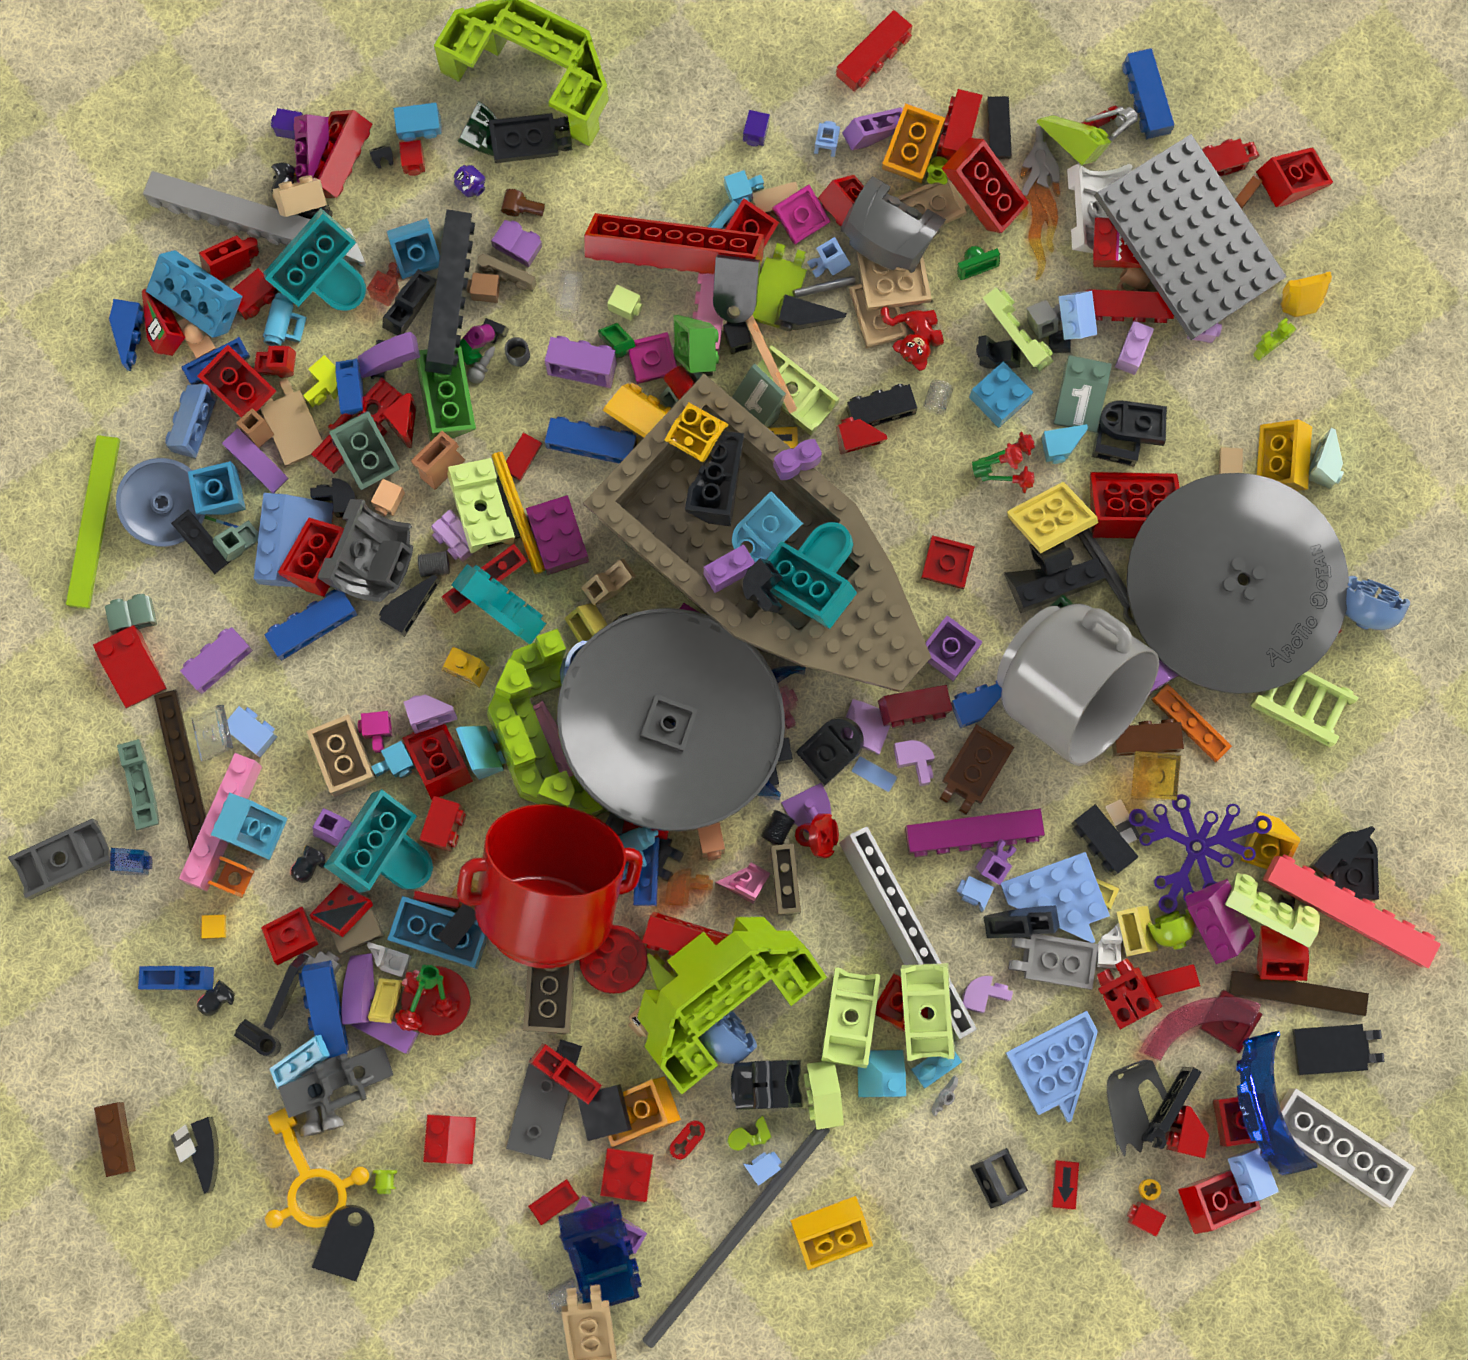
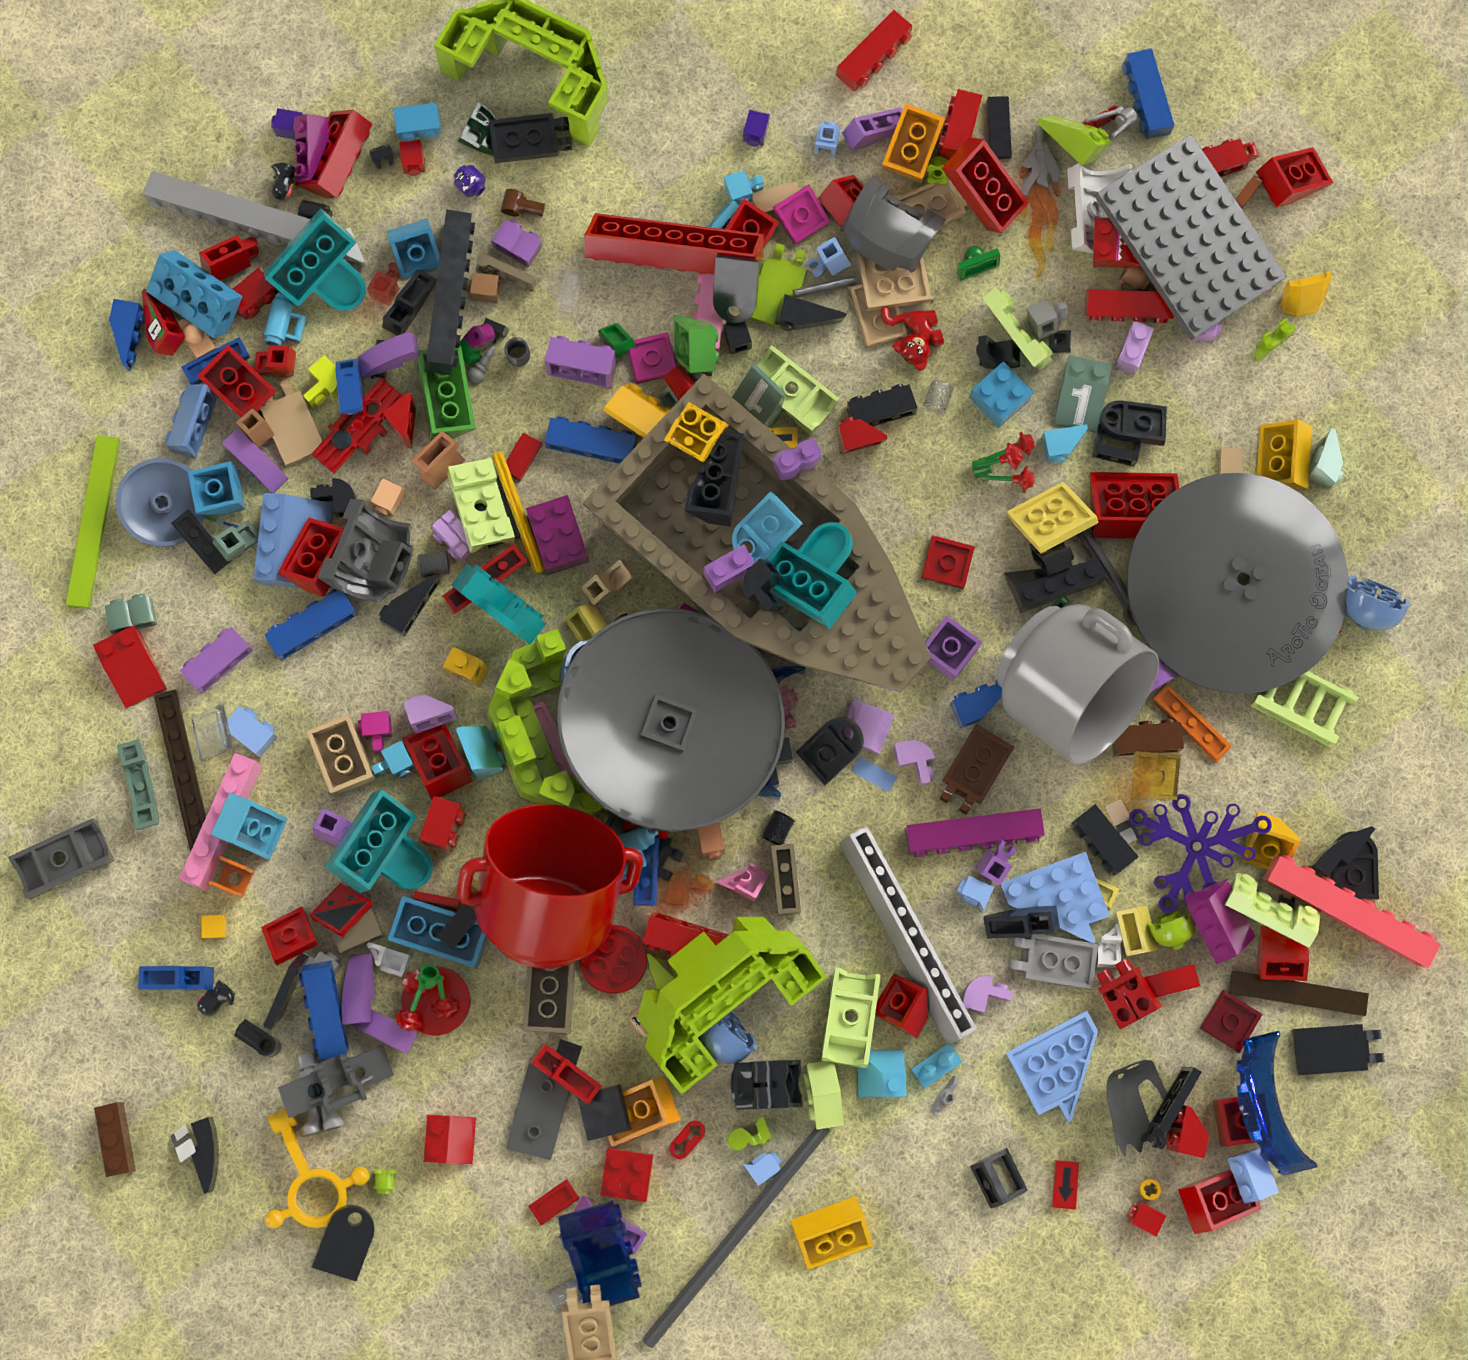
(130, 861): clear blue slope -> none
(299, 196): tan brick -> none
(299, 1061): medium azure tile -> none
(305, 865): black animal -> none
(364, 450): sand green slope -> none
(385, 1000): light yellow tile -> none
(624, 303): yellowish green brick -> none
(770, 363): light nougat tile -> none
(807, 805): medium lavender shield -> none
(822, 835): red tile -> none
(915, 706): dark red brick -> none
(927, 987): yellowish green piece -> none
(1078, 315): light blue brick -> none
(1196, 1014): clear pink tile -> none
(1345, 1149): white brick -> none

